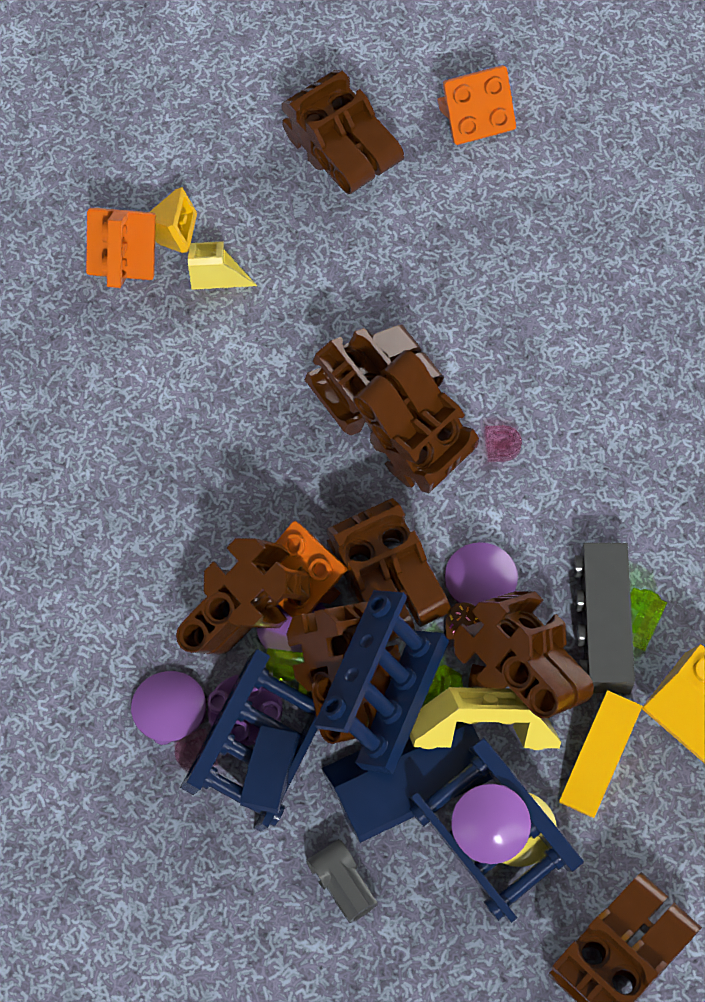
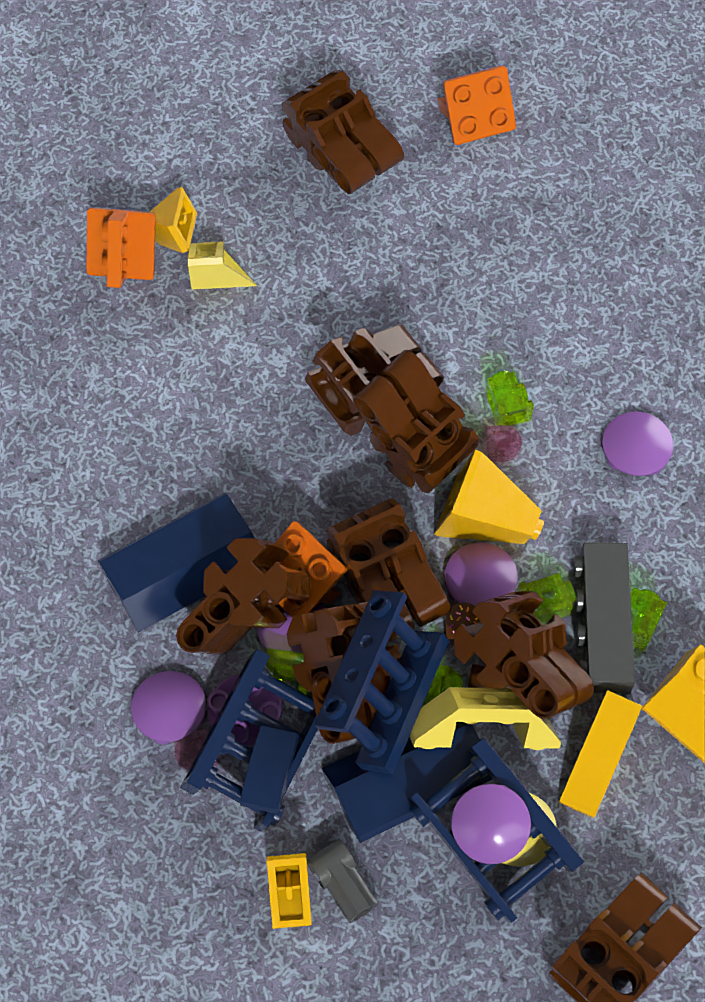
(168, 565): none -> dark blue slope
(289, 890): none -> yellow slope
(488, 506): none -> yellow slope
(508, 399): none -> clear neon green brick
(559, 605): none -> clear neon green brick
(637, 444): none -> medium lavender dish

